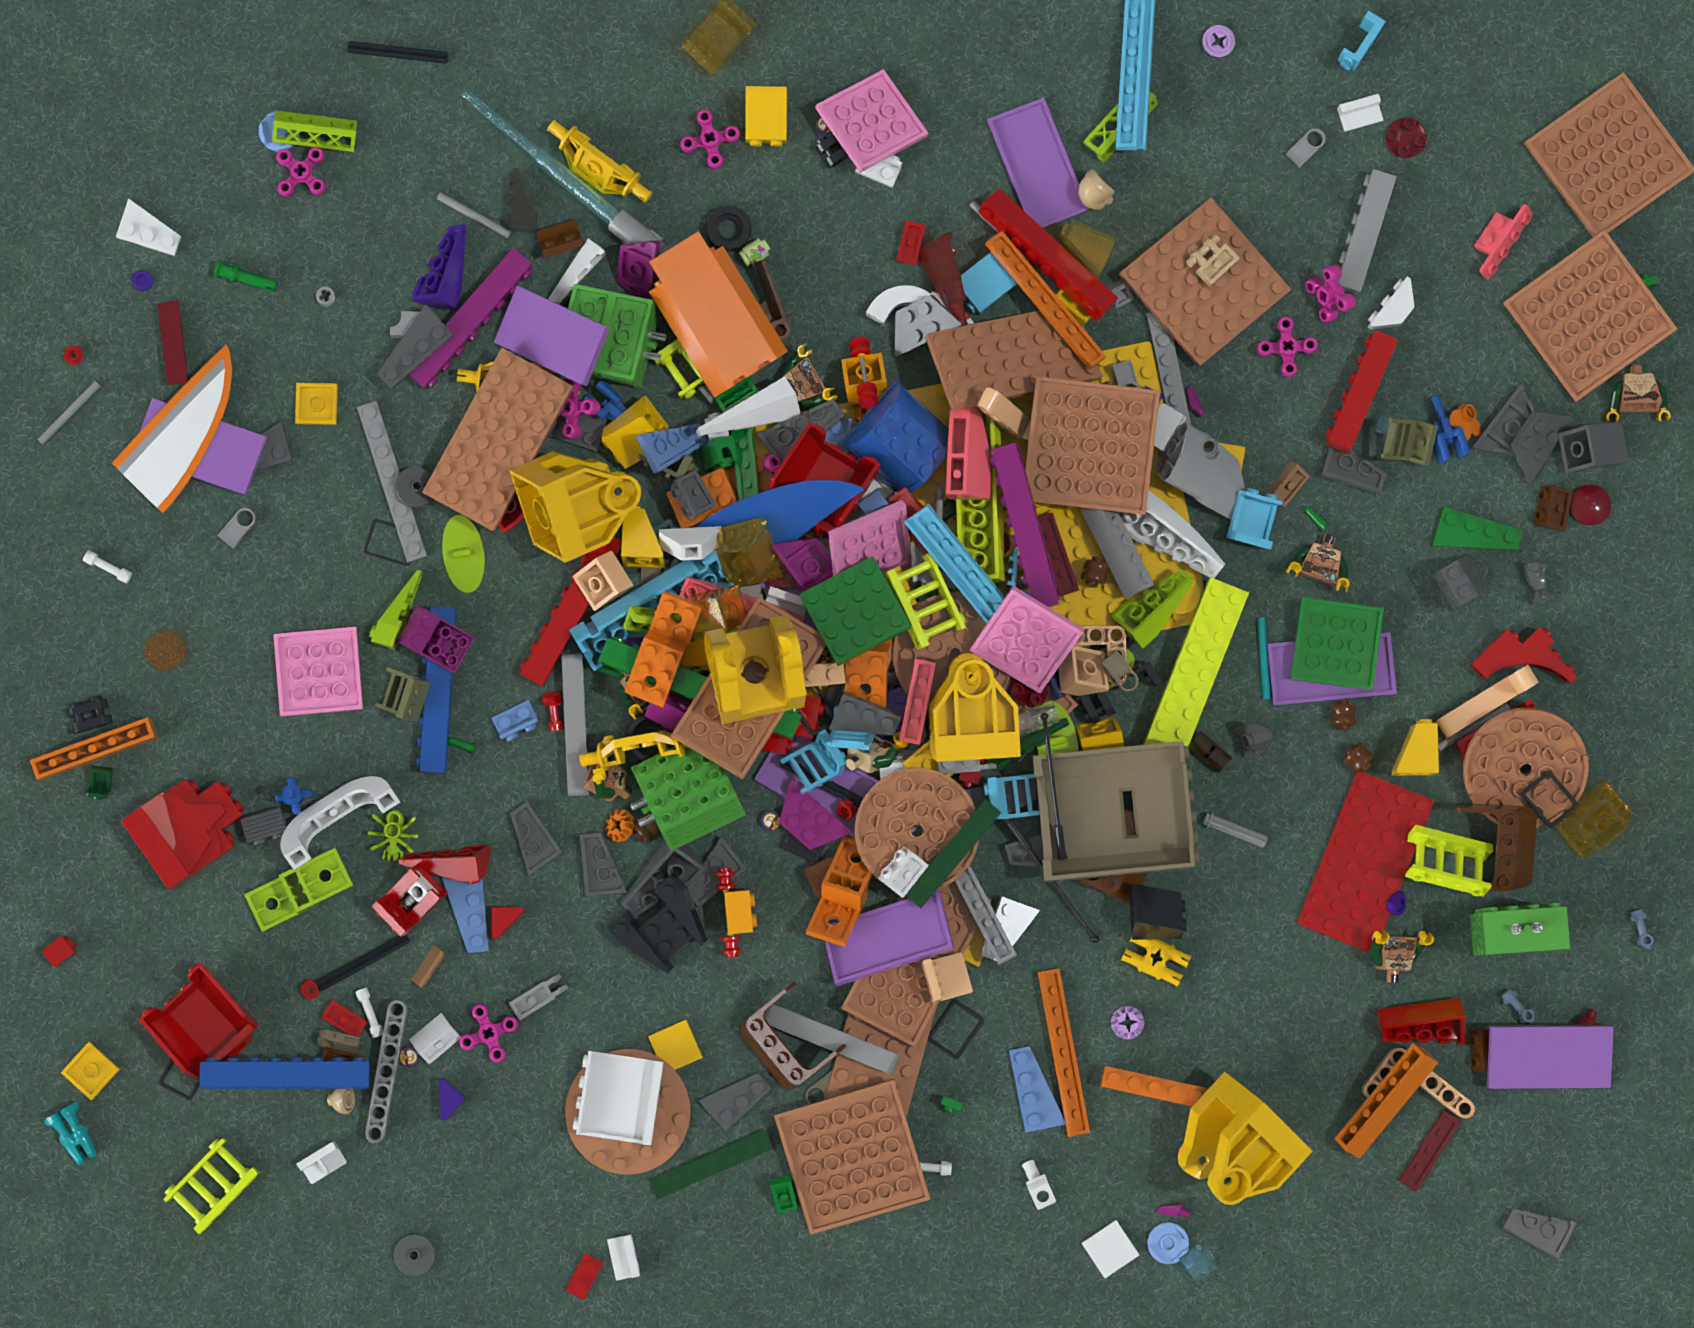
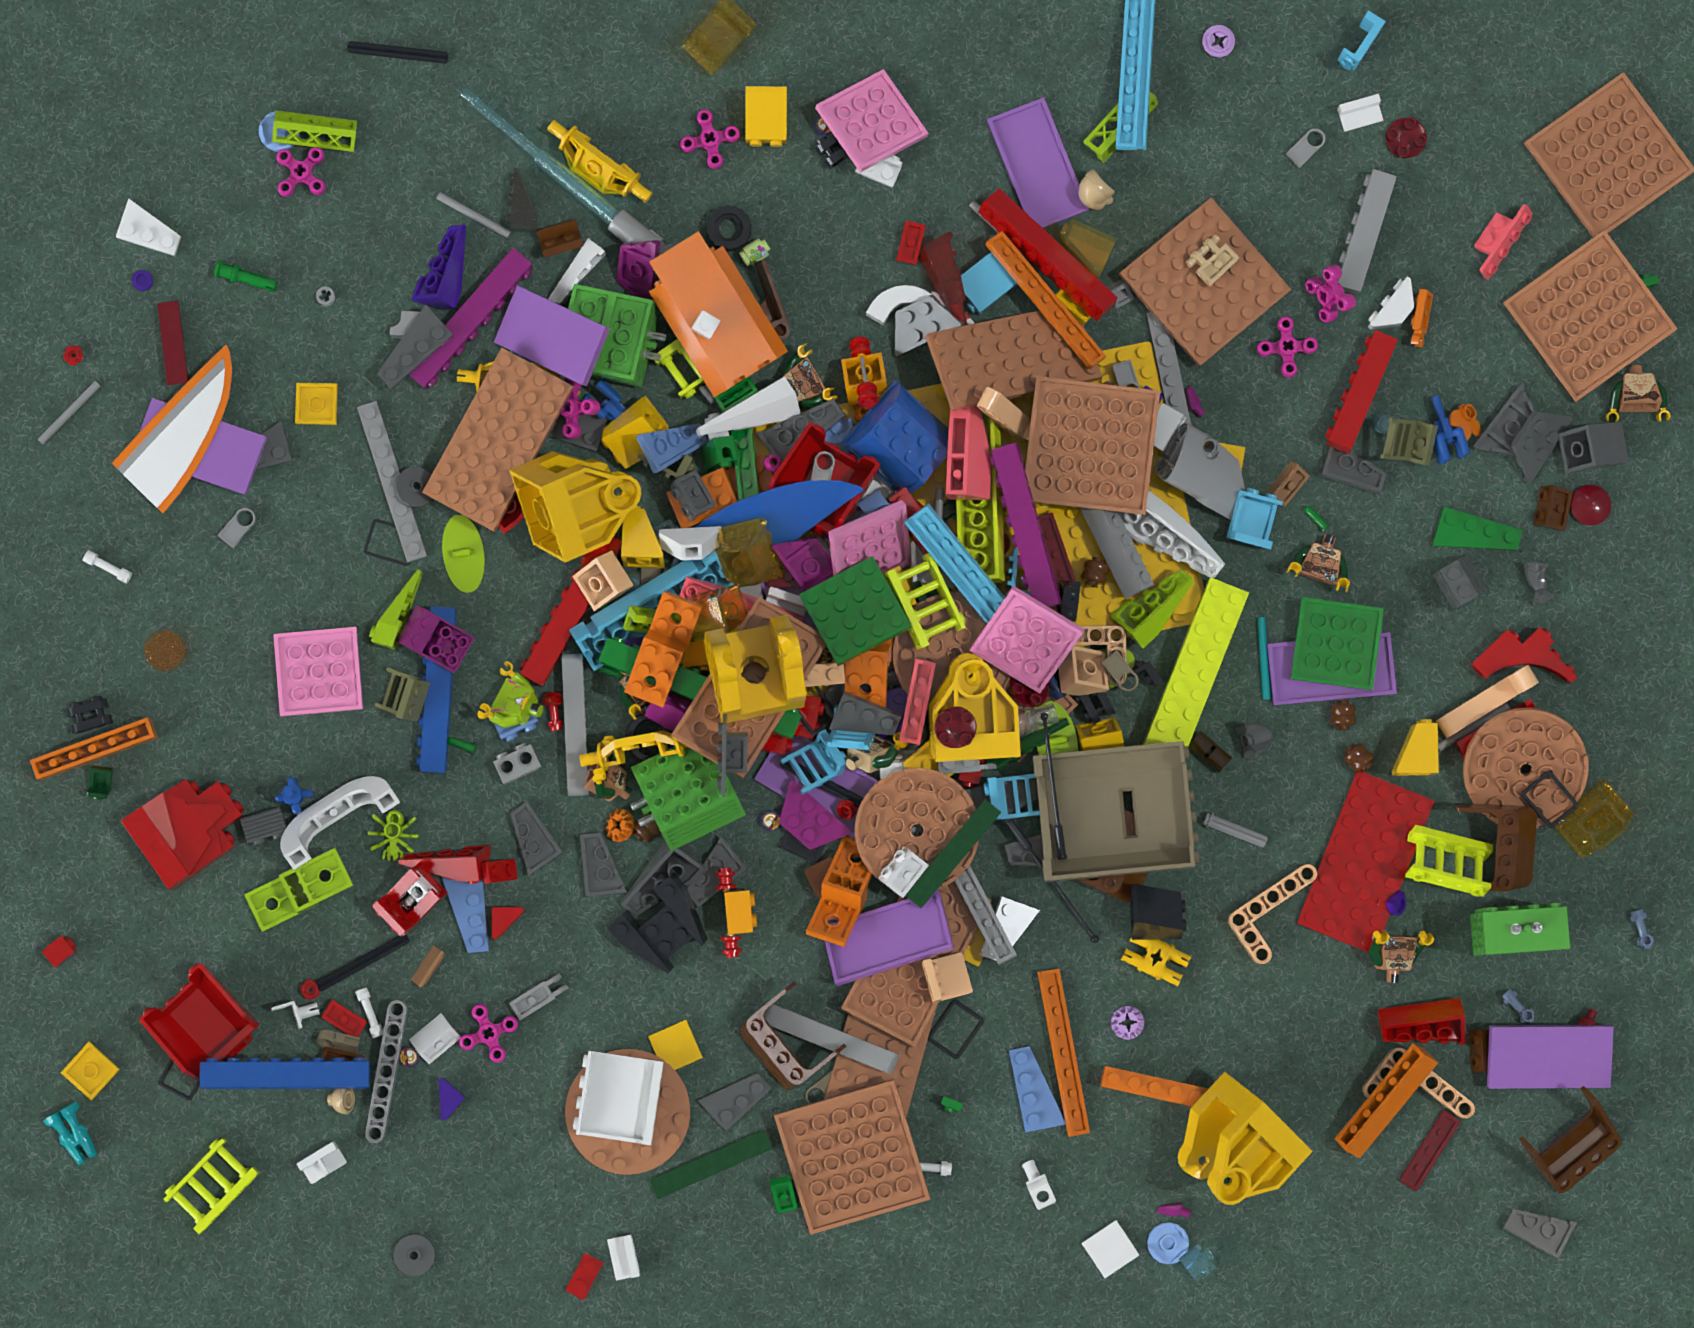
(299, 1012): none -> white bracket
(499, 871): none -> red plate
(514, 701): none -> lime torso
(519, 769): none -> light grey brick
(705, 324): none -> white brick
(734, 753): none -> dark grey bracket
(820, 474): none -> light grey piece
(955, 727): none -> dark red dish
(1069, 596): none -> black bracket
(1265, 906): none -> light nougat beam
(1421, 318): none -> orange plate
(1578, 1149): none -> reddish brown windscreen

